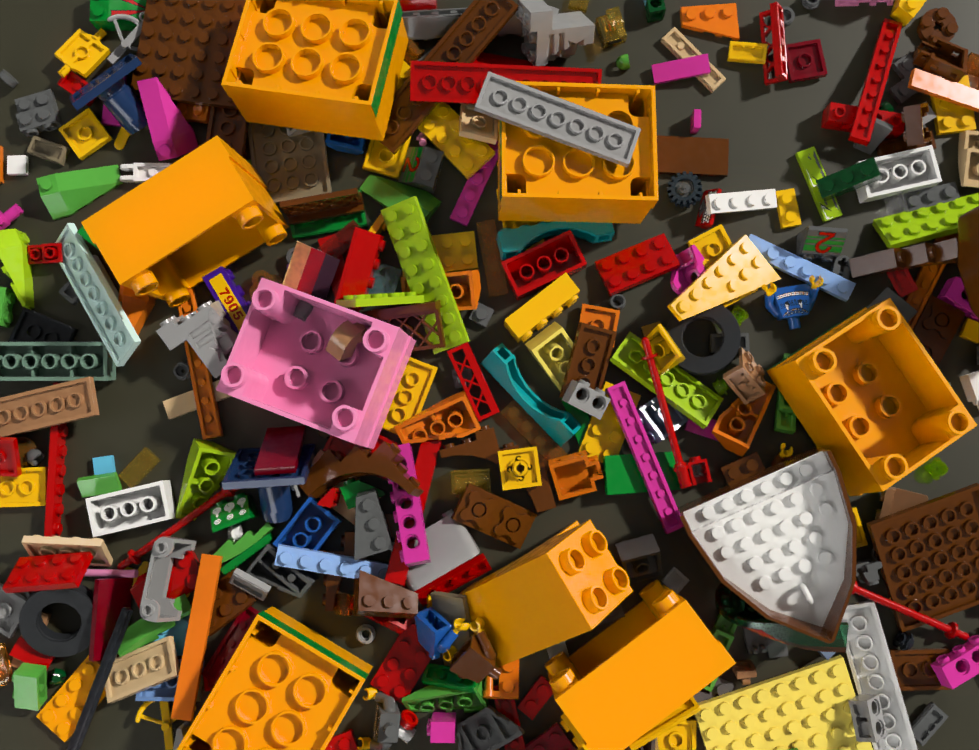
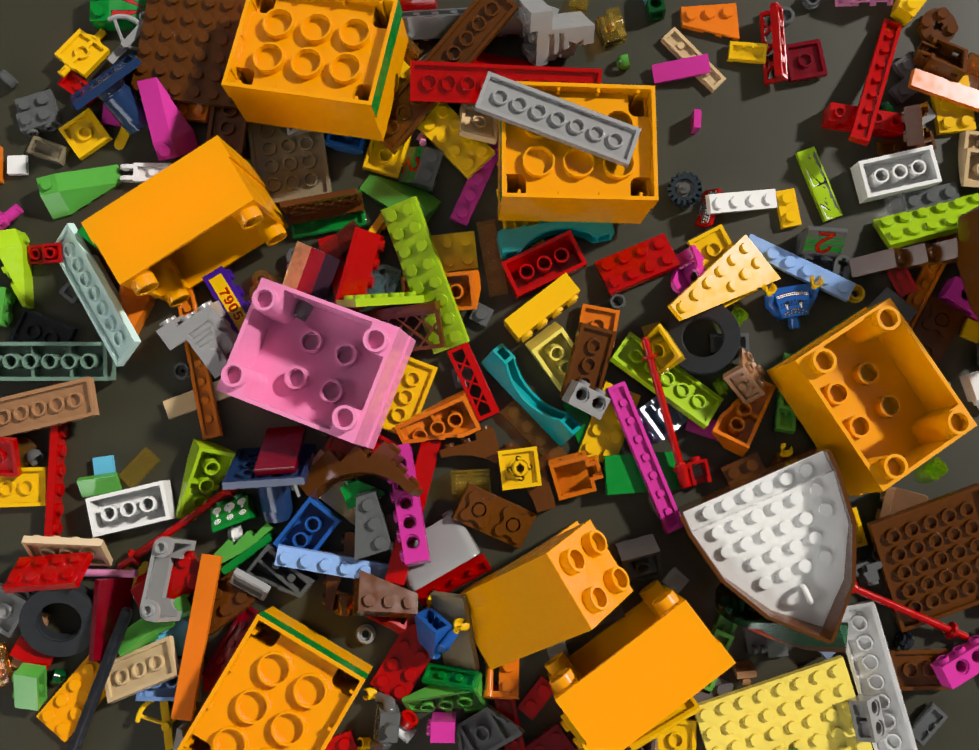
(331, 499): red slope -> none
(345, 339): medium nougat brick -> none
(475, 657): reddish brown torso -> none
(692, 155): reddish brown tile -> none
(849, 179): dark green brick -> none
(860, 294): none -> yellow plate
(879, 133): dark grey tile -> none

